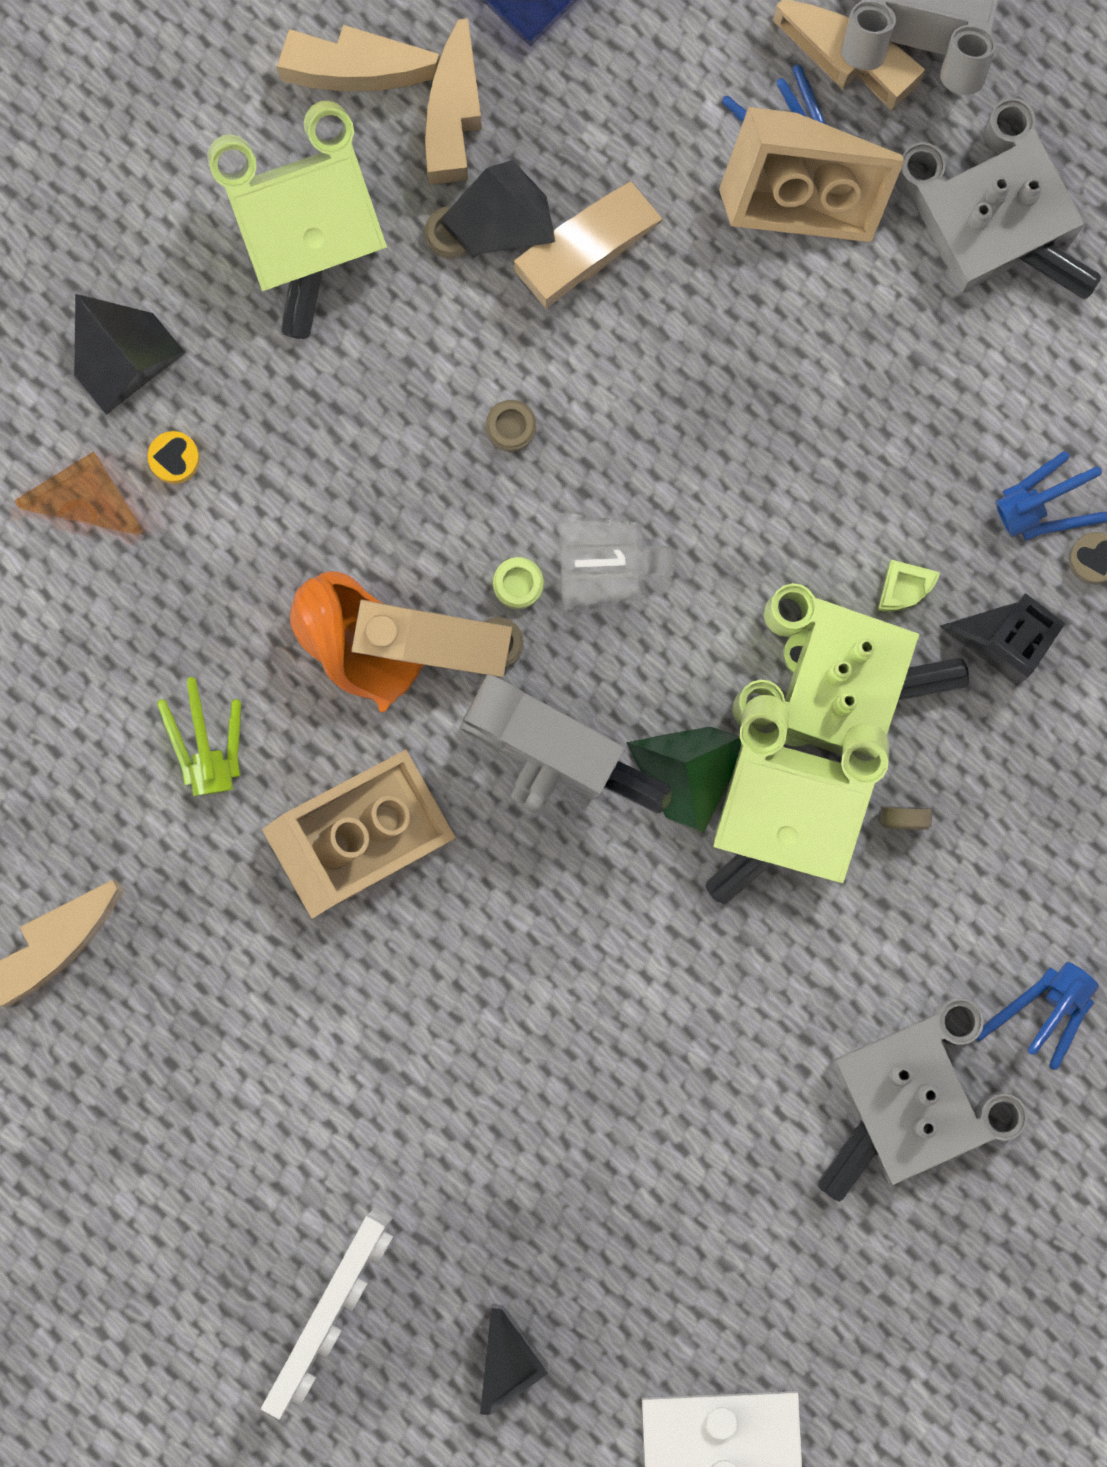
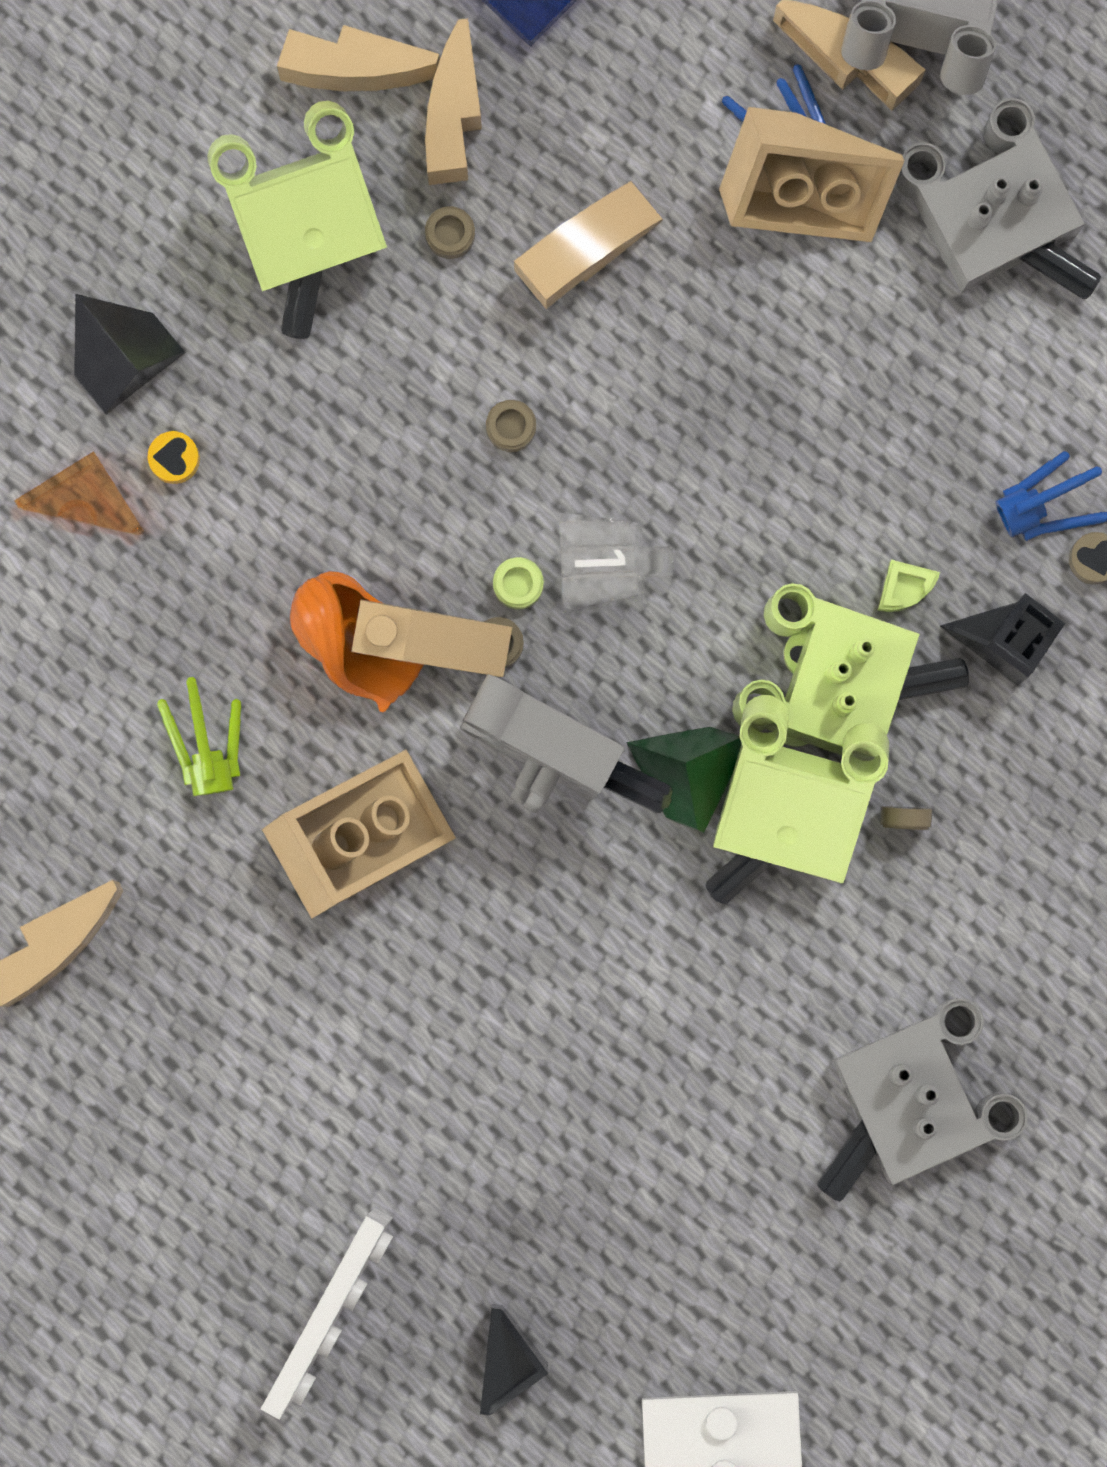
(500, 212): black slope -> none
(1069, 993): blue plant -> none

